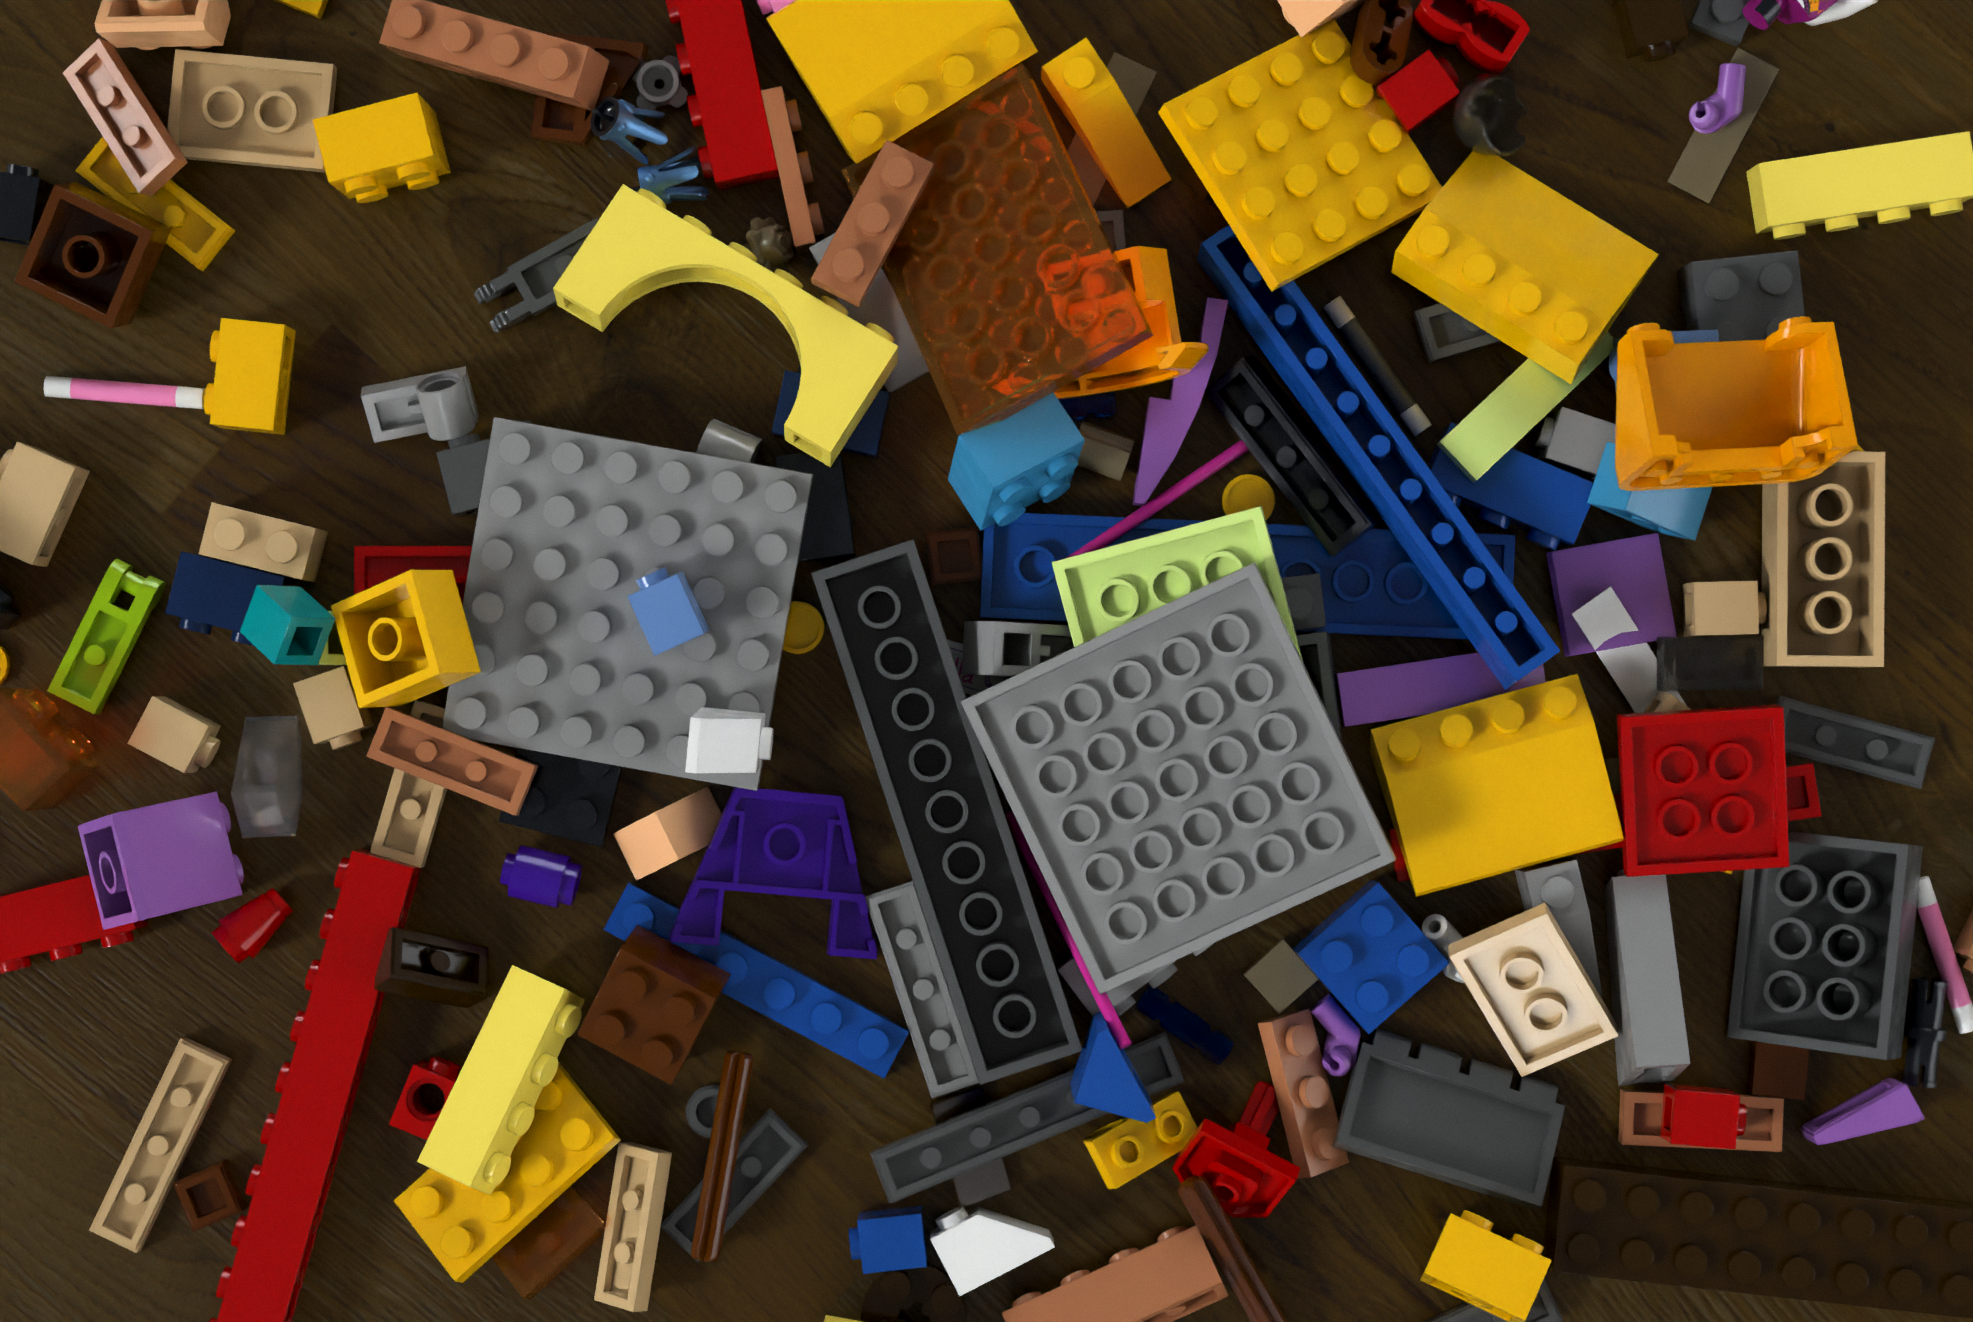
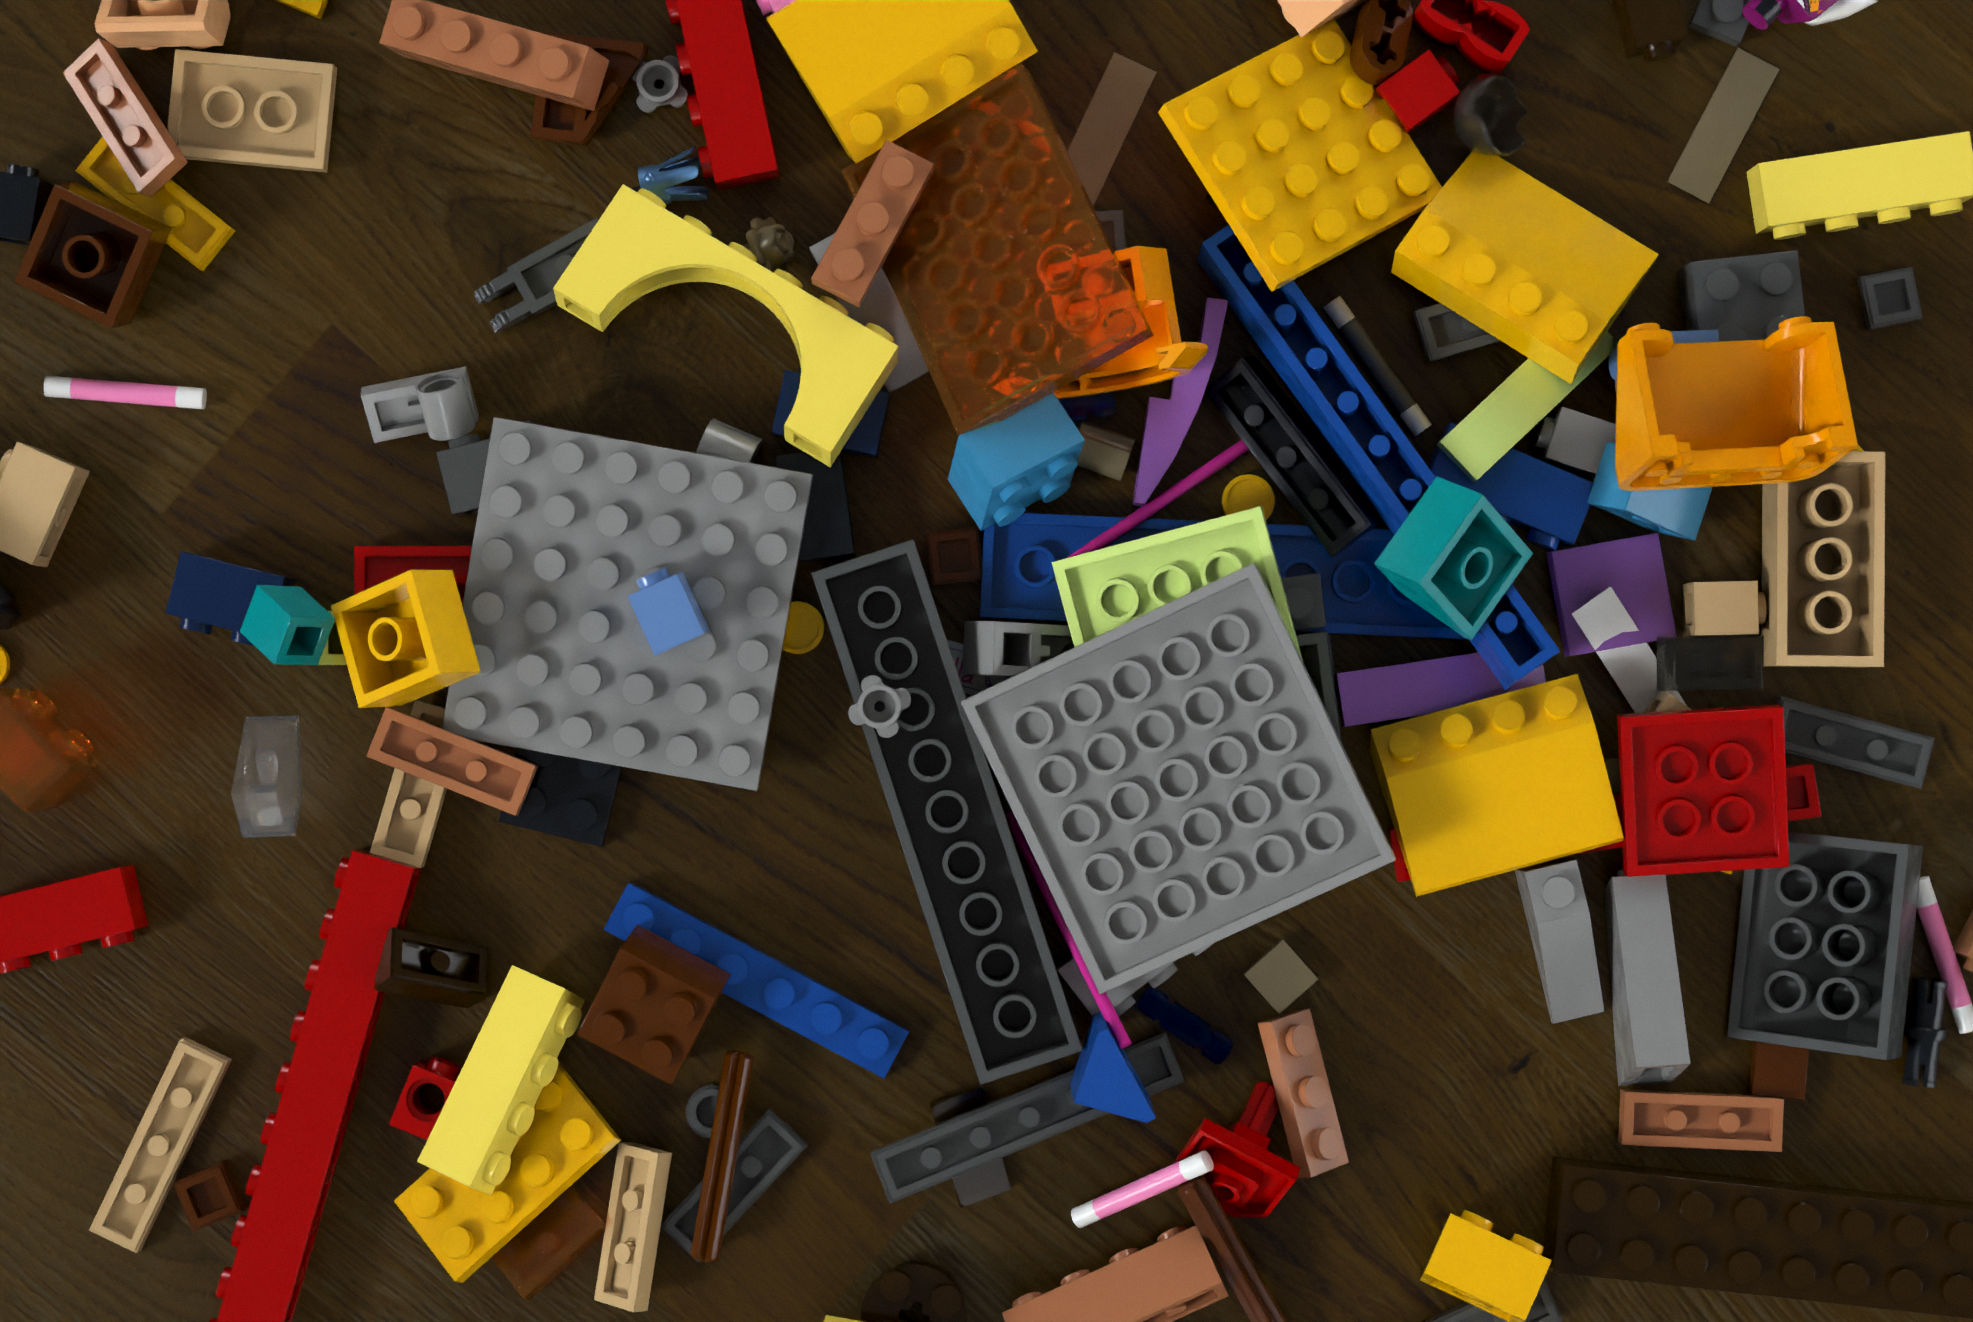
(105, 638): lime plate -> none
(161, 859): medium lavender slope -> none
(176, 735): tan brick -> none
(250, 376): yellow brick -> none
(252, 925): red cone -> none
(263, 542): tan brick -> none
(332, 708): tan brick -> none
(382, 148): yellow brick -> none
(541, 876): dark purple brick -> none
(617, 118): flat silver piece -> none
(669, 833): light nougat slope -> none
(727, 741): white slope -> none
(780, 847): dark purple wing -> none
(793, 168): nougat plate -> none
(864, 711): none -> light grey plate
(889, 1240): blue brick -> none
(922, 989): light grey tile -> none
(985, 1245): white slope -> none
(1105, 122): yellow slope -> none
(1132, 1147): yellow plate -> none
(1142, 1189): none -> bright pink bar
(1341, 1038): medium lavender arm -> none
(1370, 955): blue brick -> none
(1441, 934): white arm -> none
(1451, 1122): dark grey hinge -> none
(1454, 556): none -> teal slope
(1533, 989): tan plate -> none
(1702, 1116): red brick -> none
(1723, 105): medium lavender arm -> none
(1876, 1109): medium lavender slope -> none
(1889, 298): none -> dark grey tile

